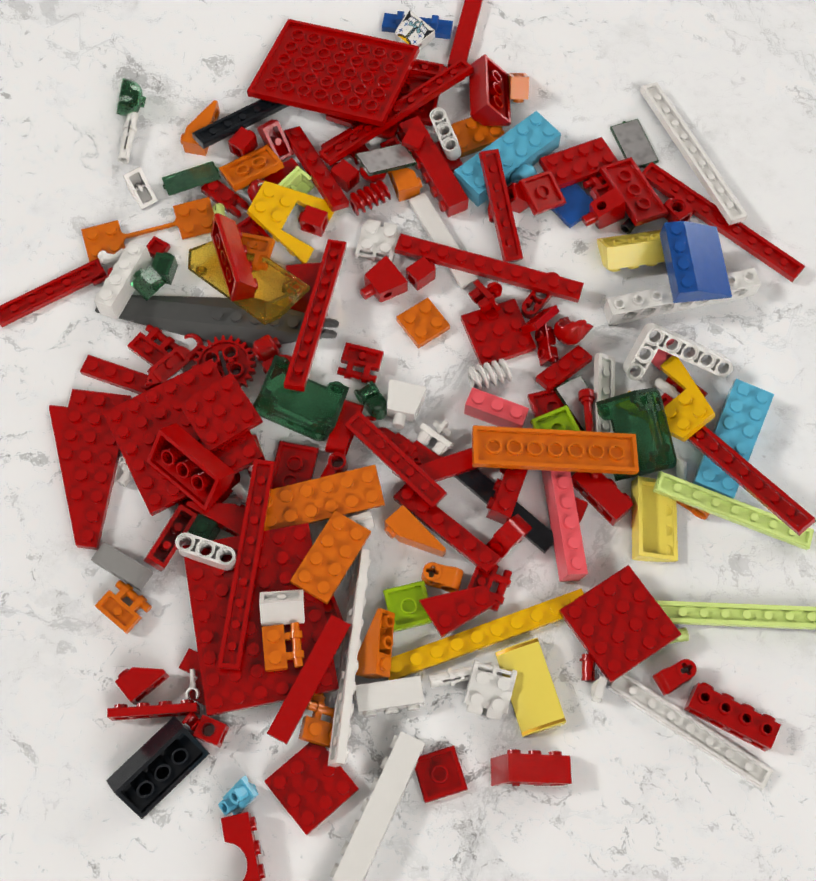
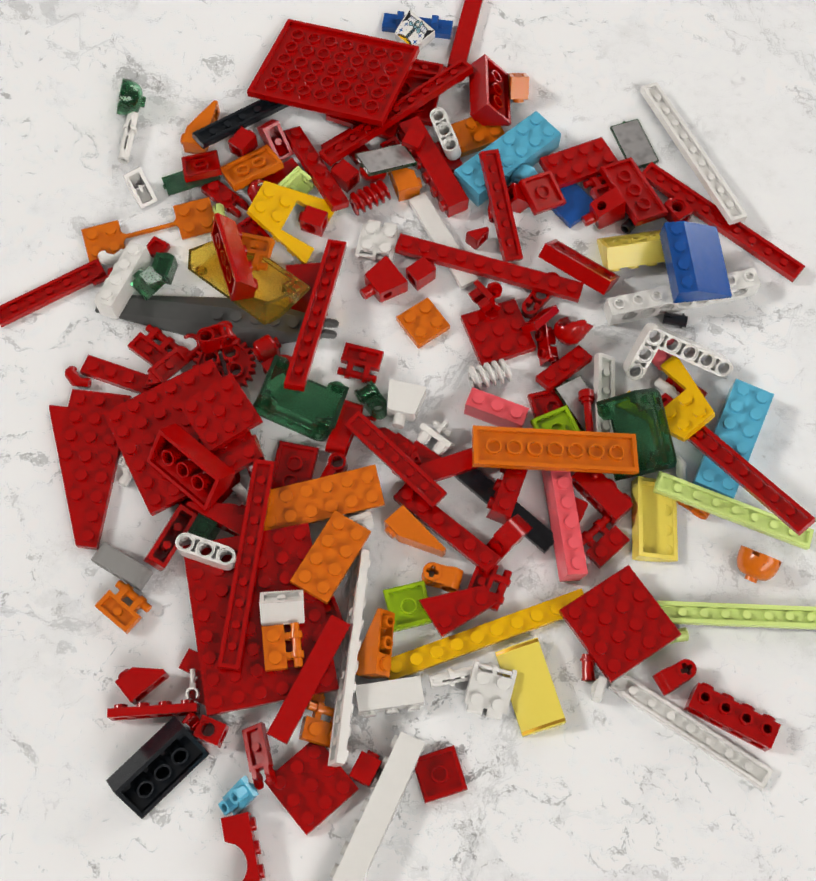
(74, 378): none -> red arm
(201, 166): none -> red tile
(215, 337): none -> red piece
(258, 754): none -> red hinge
(366, 768): none -> red brick
(477, 237): none -> red slope
(531, 769): red wedge -> none
(578, 266): none -> red slope
(607, 546): none -> red plate
(675, 319): none -> black pin
(756, 565): none -> orange cylinder

